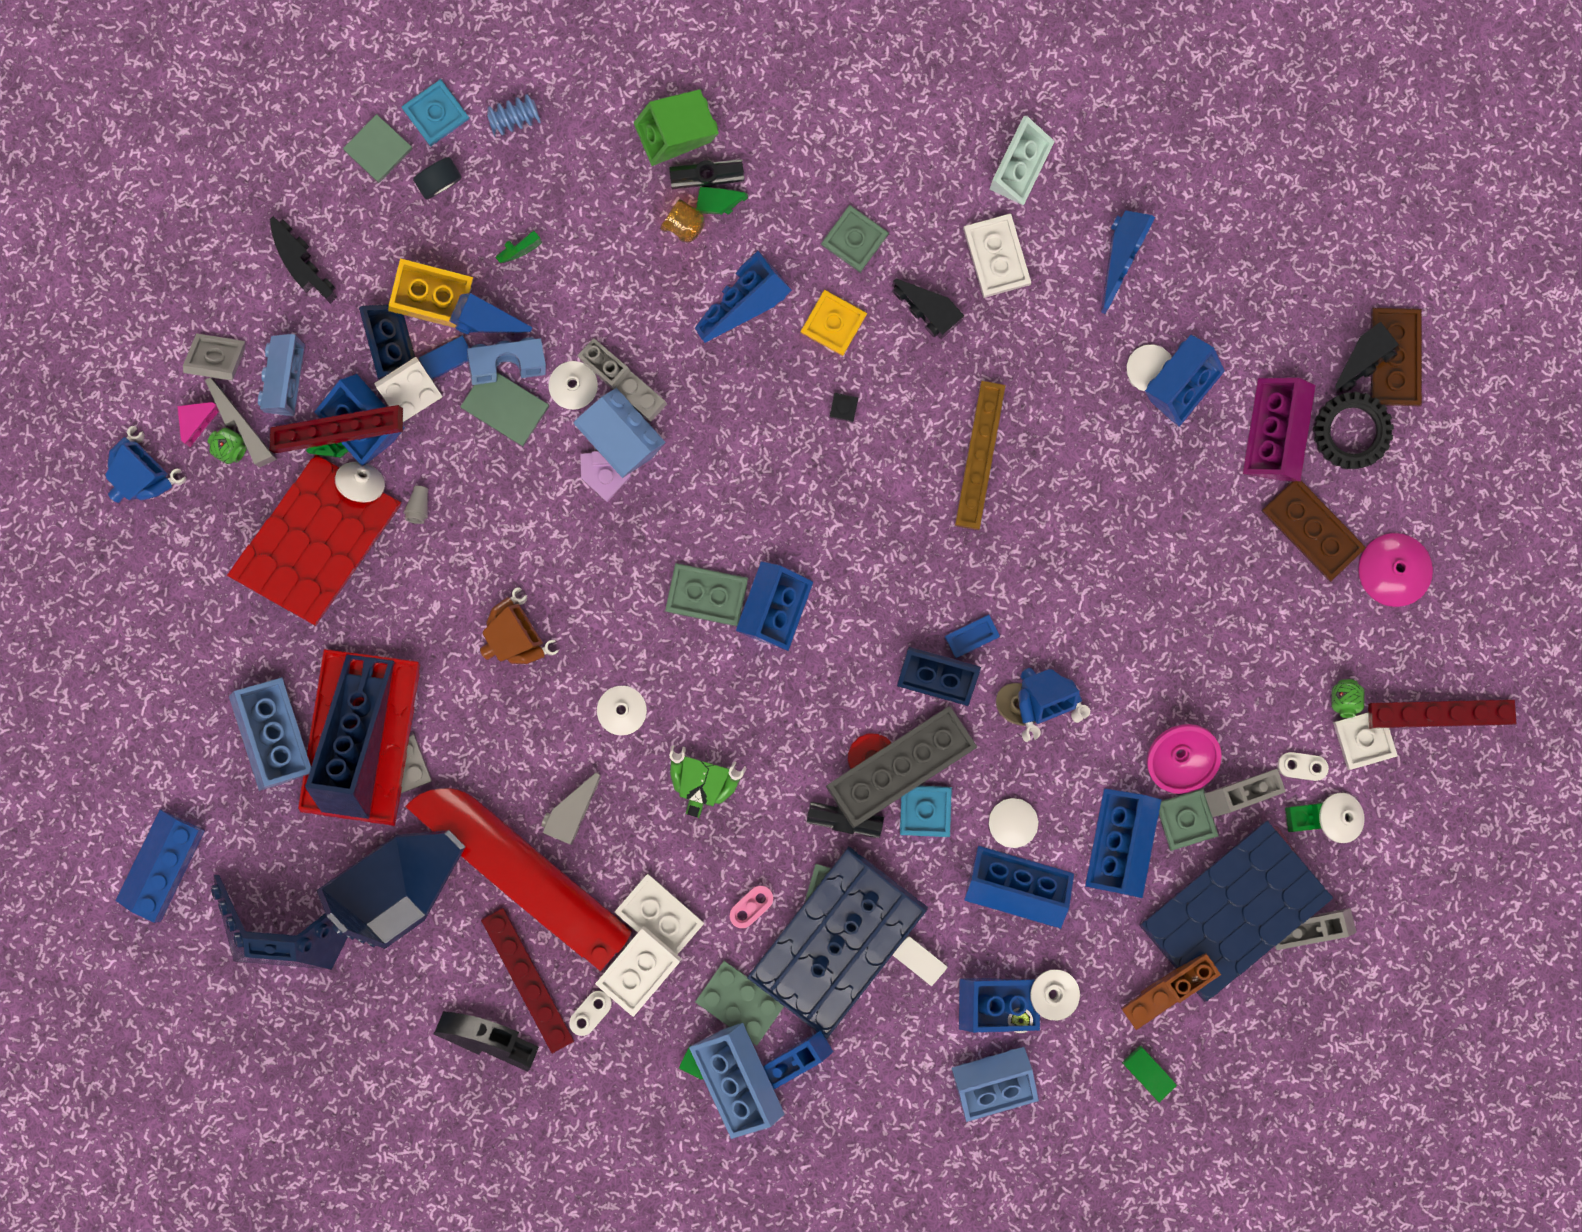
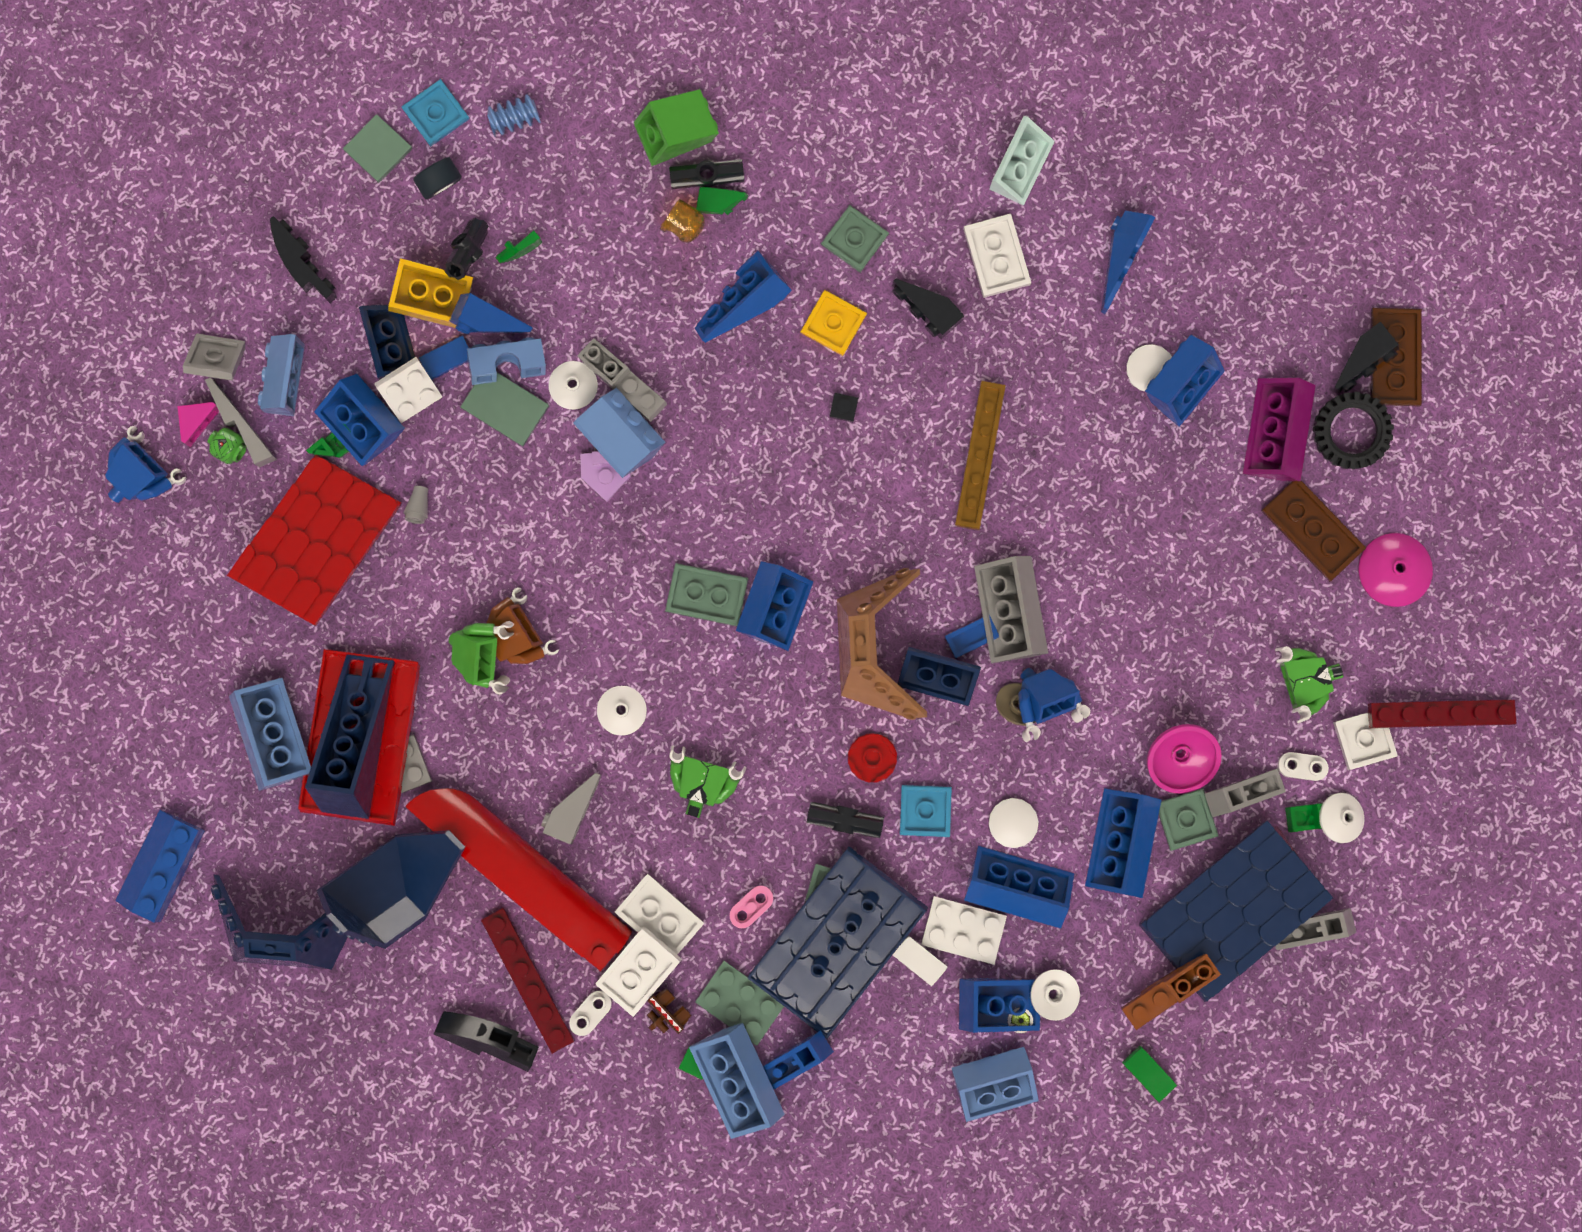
(336, 429): dark red plate -> none
(359, 482): white dish -> none
(466, 248): none -> black piece
(476, 654): none -> bright green torso
(675, 1020): none -> reddish brown hips
(859, 671): none -> medium nougat piece
(901, 766): dark grey plate -> none
(963, 930): none -> white plate
(1012, 601): none -> light grey slope
(1307, 680): none -> bright green torso
(1347, 698): bright green head -> none

